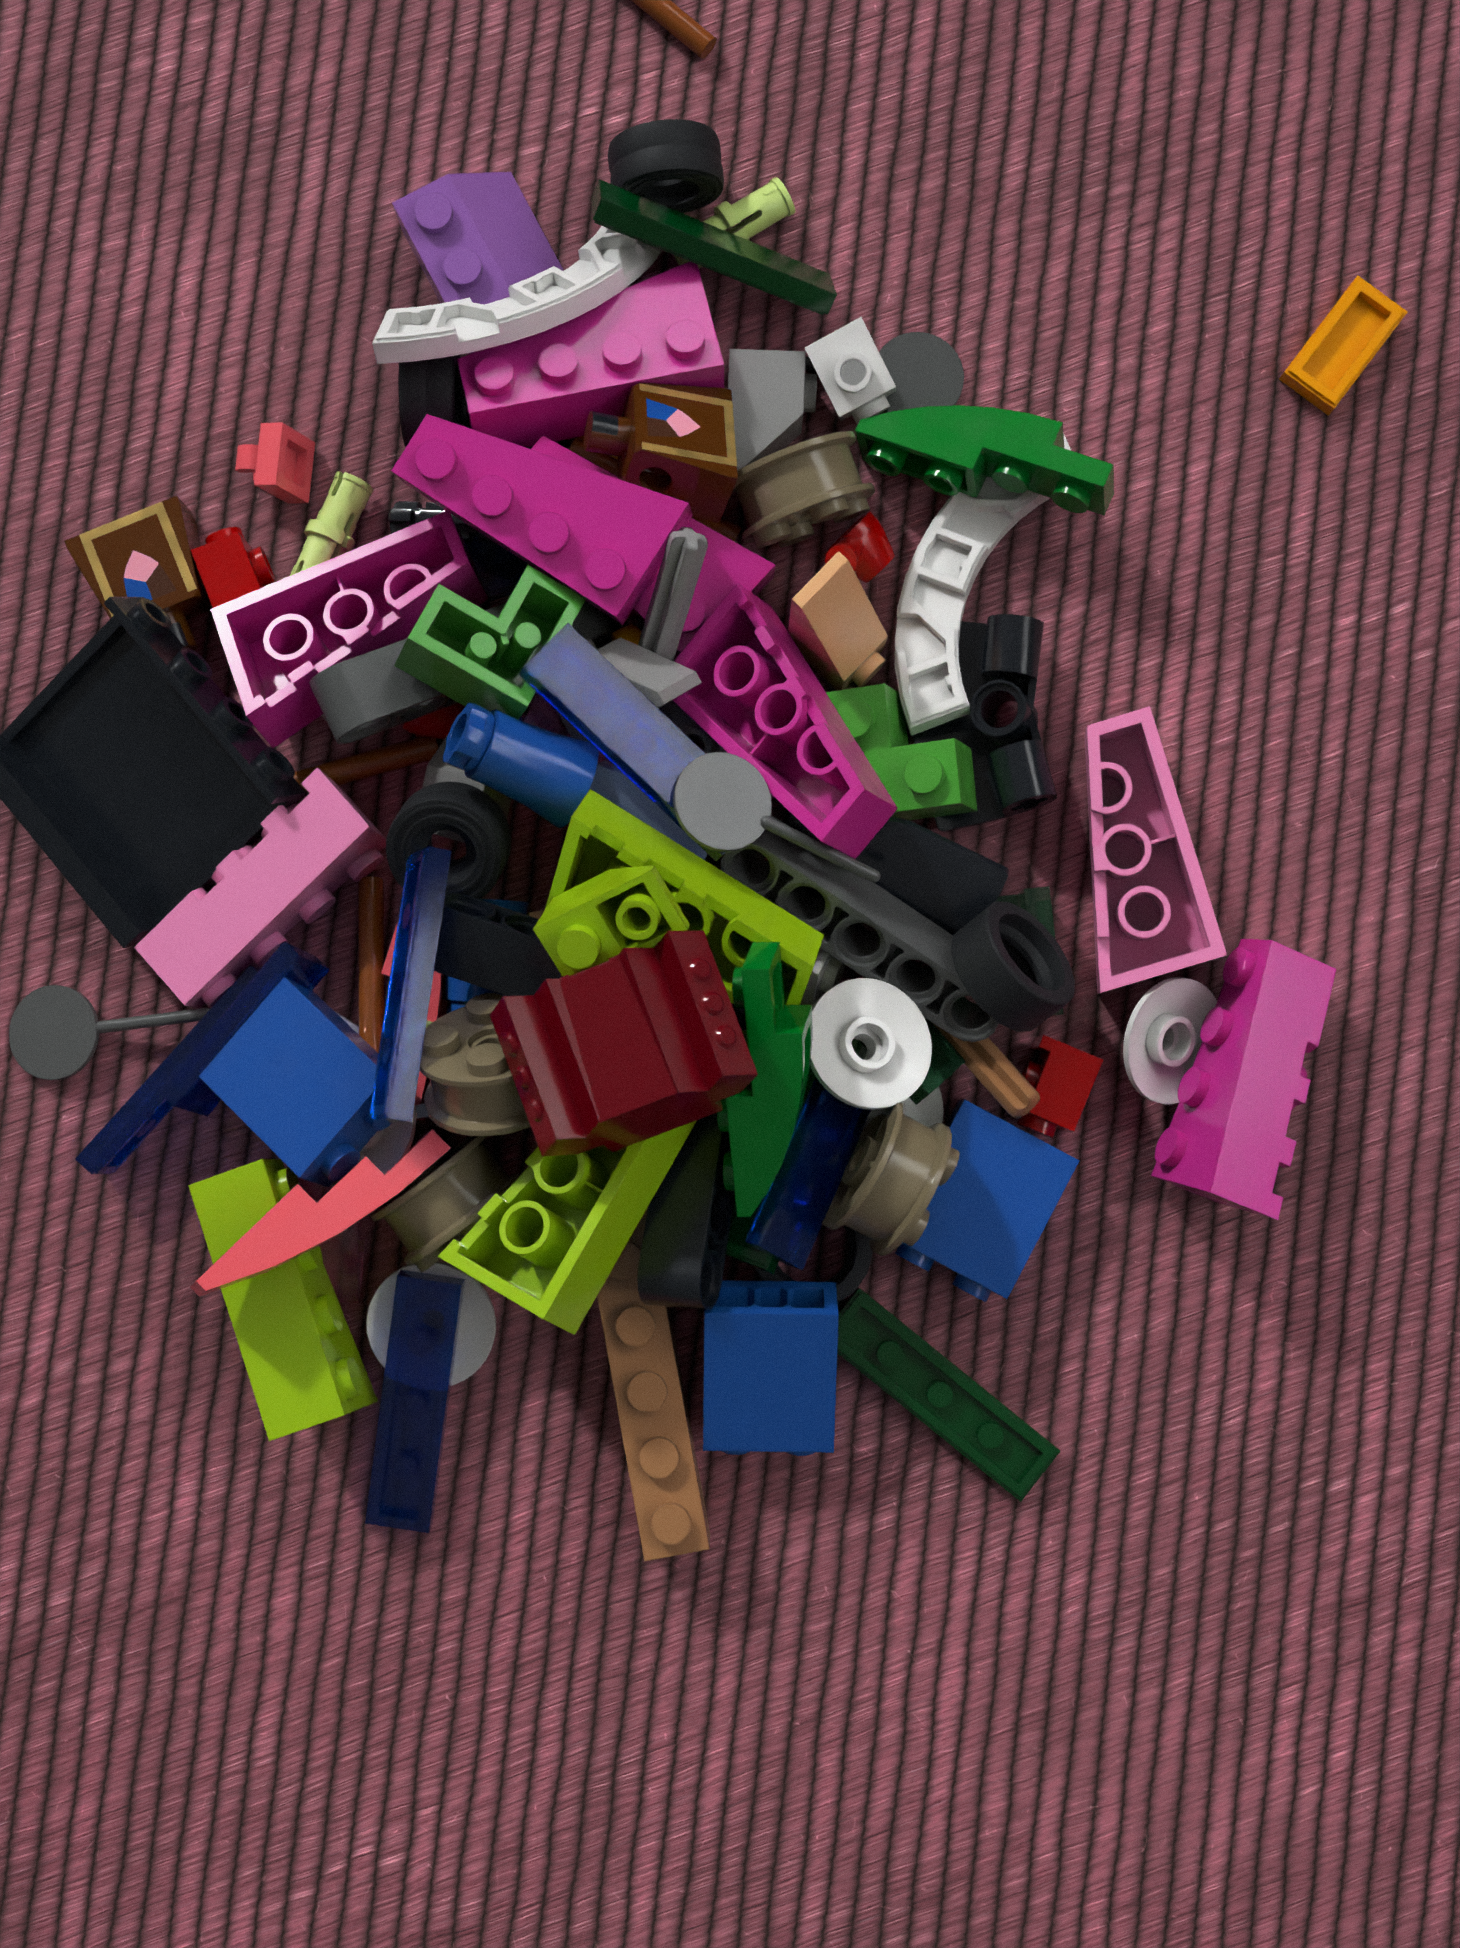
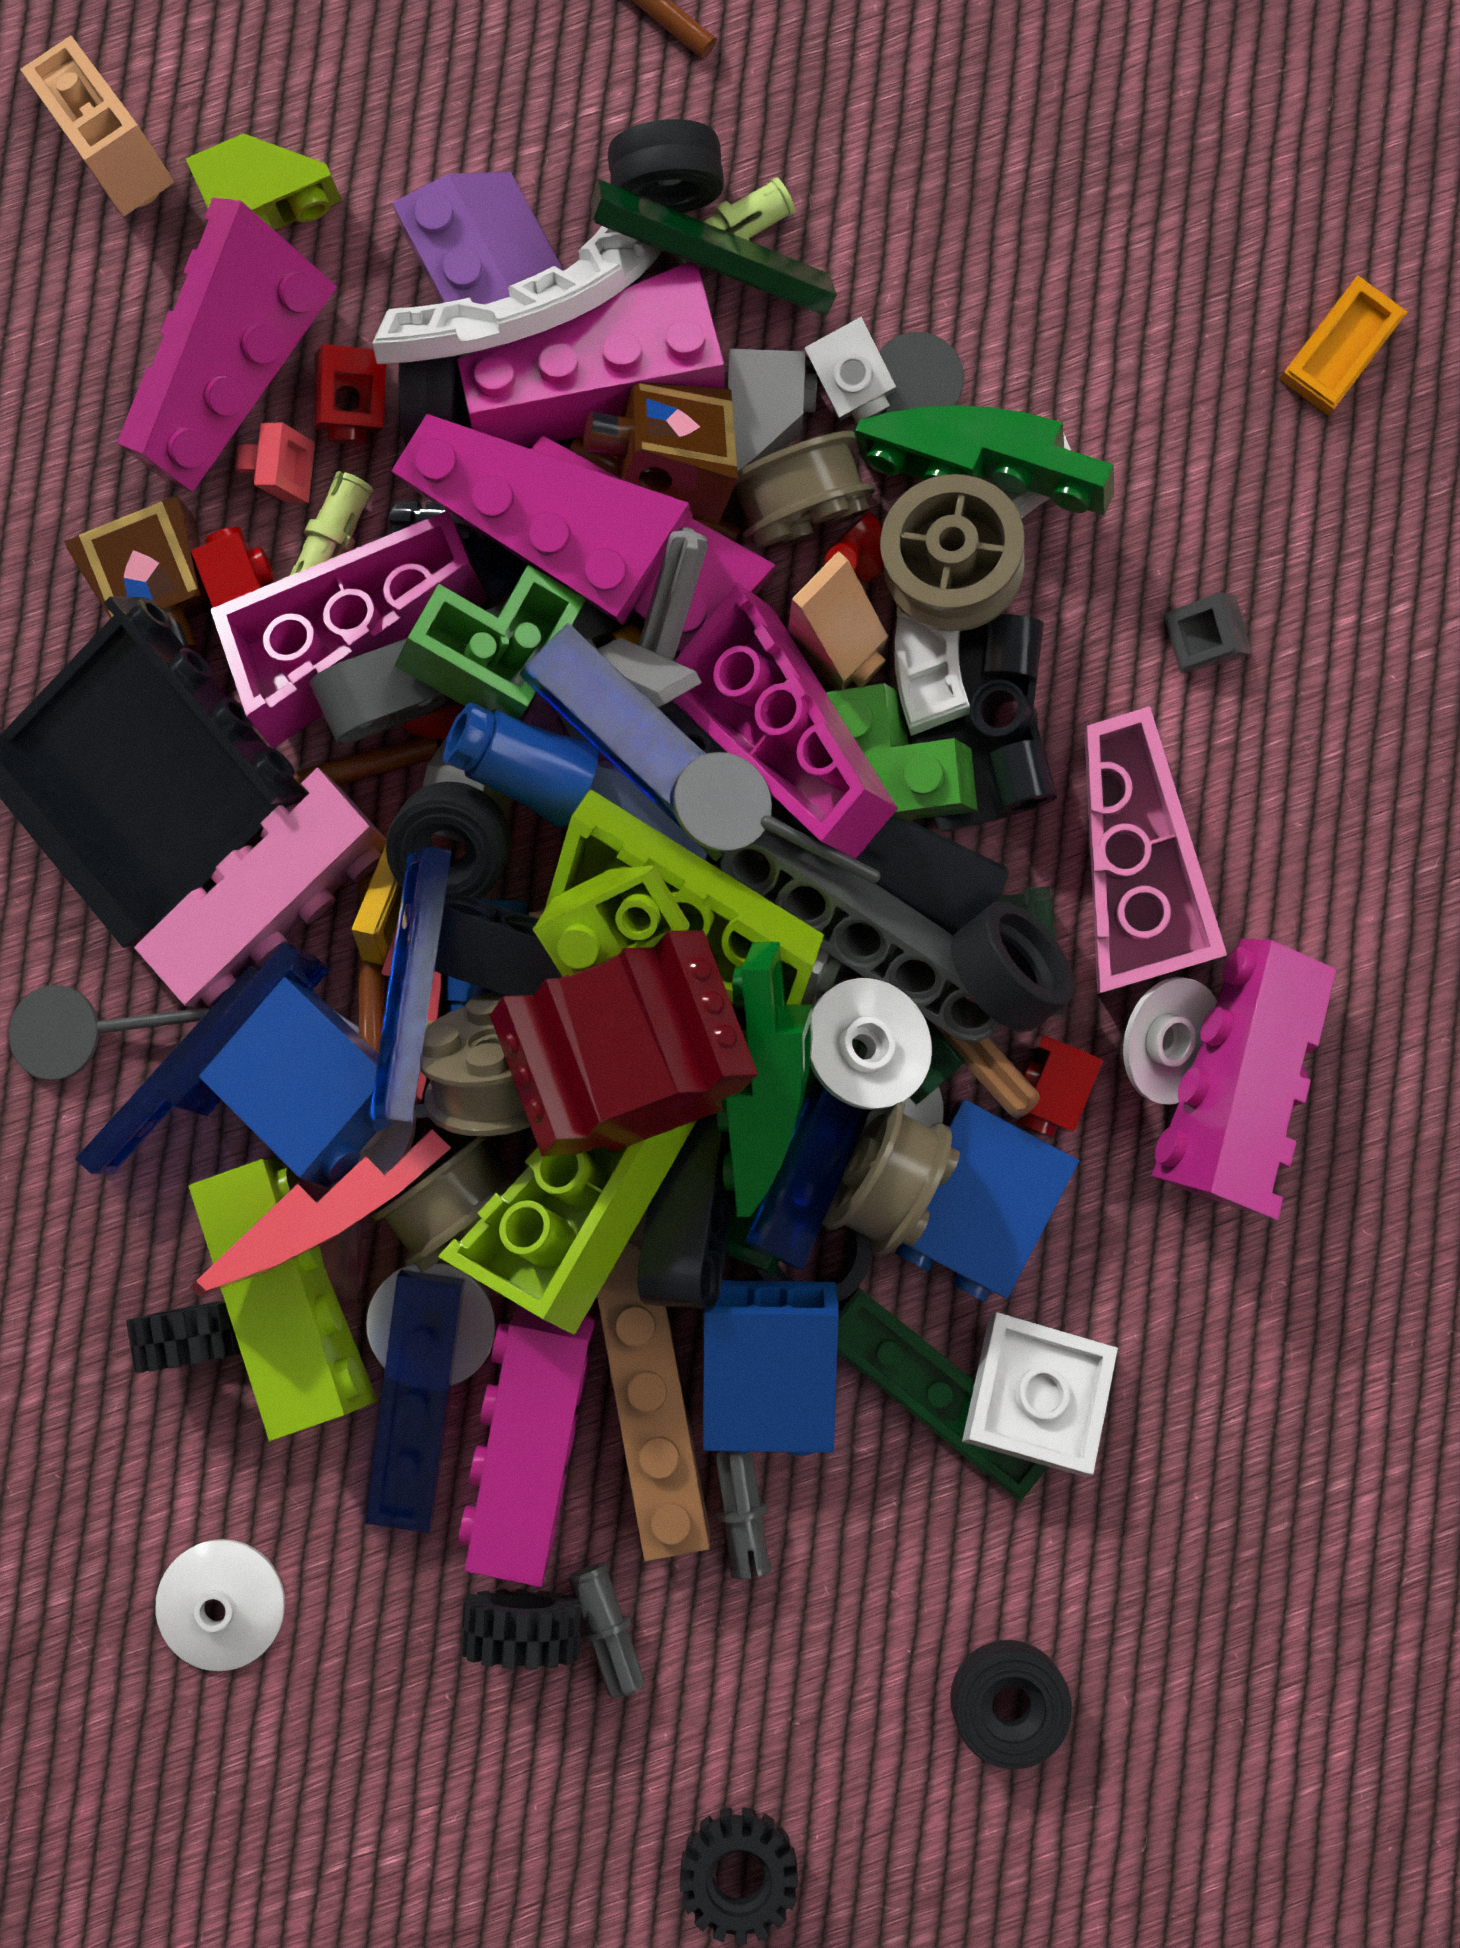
(98, 126): none -> light nougat slope
(181, 1337): none -> black tyre
(222, 343): none -> dark pink wedge
(242, 1583): none -> white dish
(266, 178): none -> lime slope
(358, 372): none -> red brick
(378, 914): none -> yellow tile
(521, 1629): none -> black tyre
(527, 1446): none -> dark pink wedge
(607, 1630): none -> dark grey axle
(731, 1914): none -> black tyre
(742, 1513): none -> dark grey axle
(953, 552): none -> dark tan wheel
(1016, 1742): none -> black tyre
(1040, 1395): none -> white plate
(1207, 632): none -> dark grey slope

